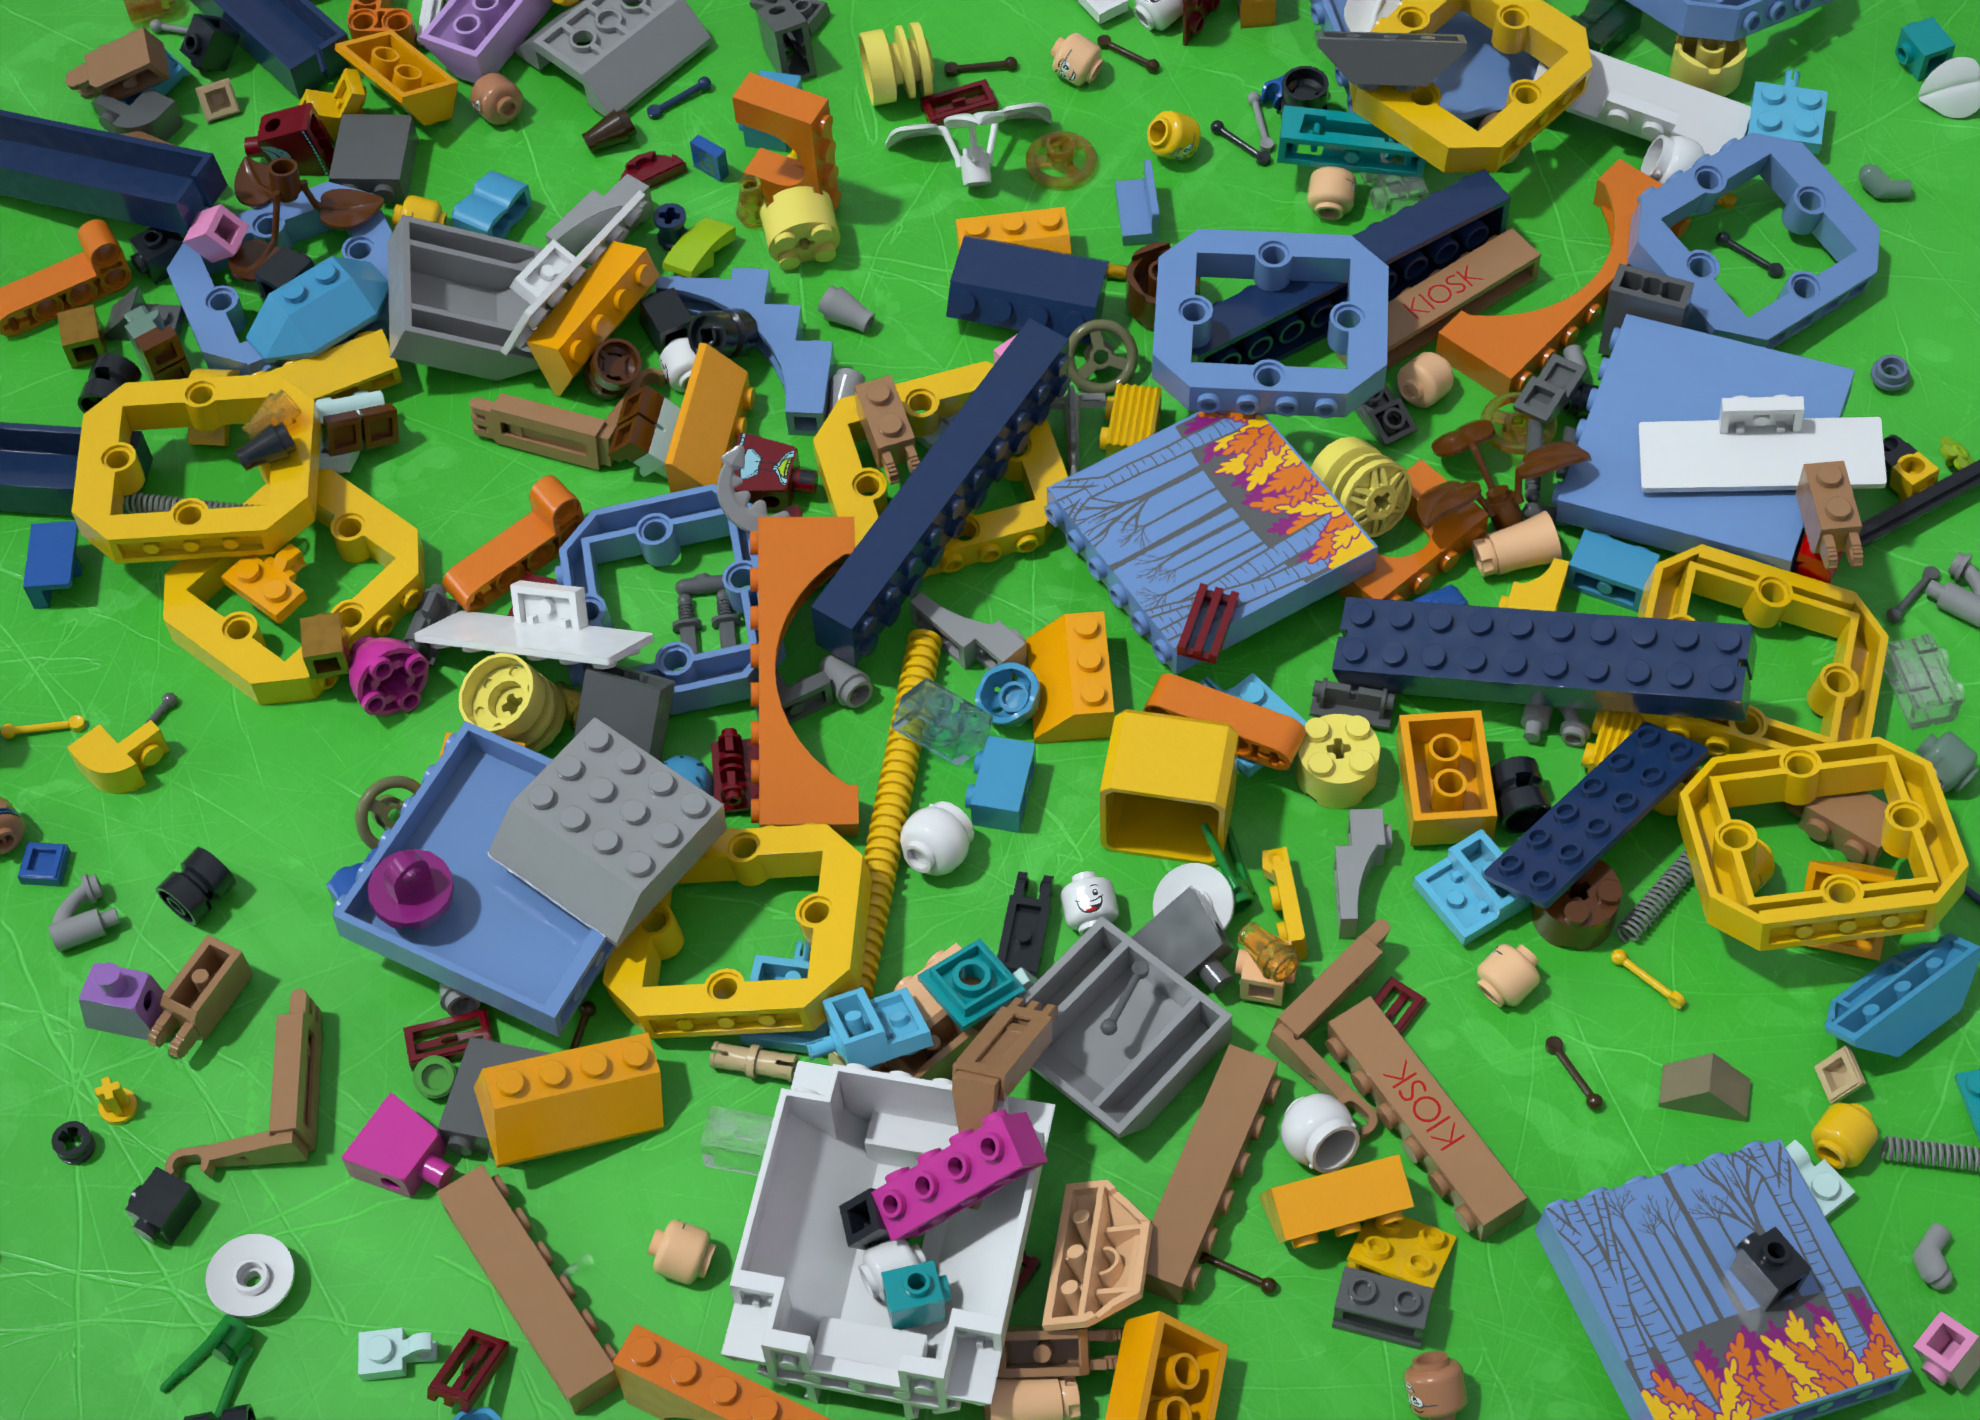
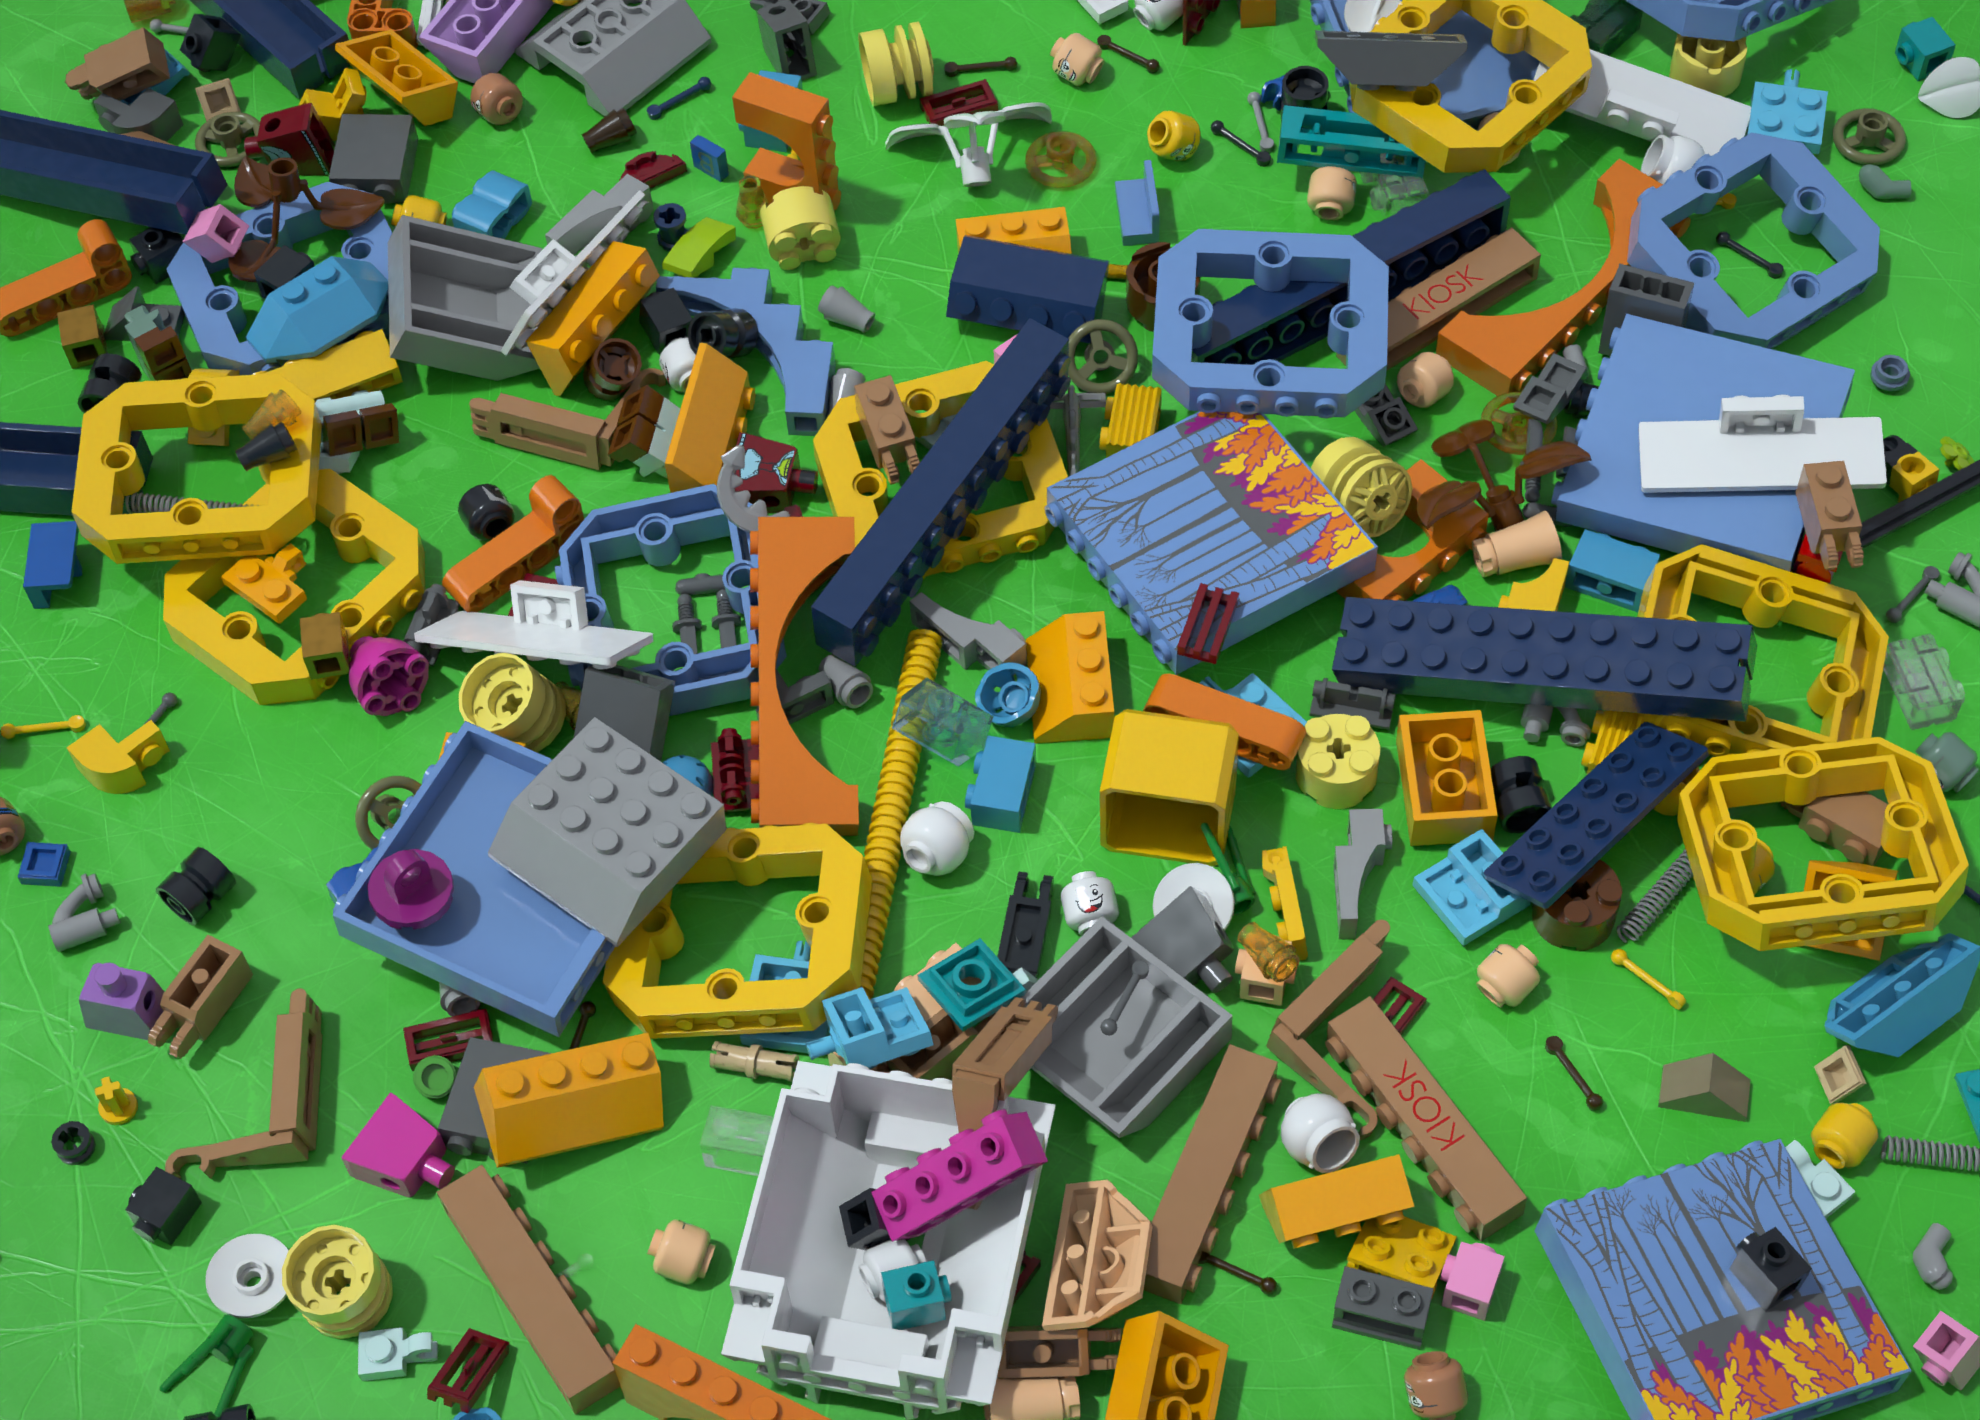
(228, 132): none -> olive piece
(322, 1266): none -> light yellow wheel
(486, 511): none -> black head
(1471, 1279): none -> bright pink brick
(1870, 132): none -> olive piece

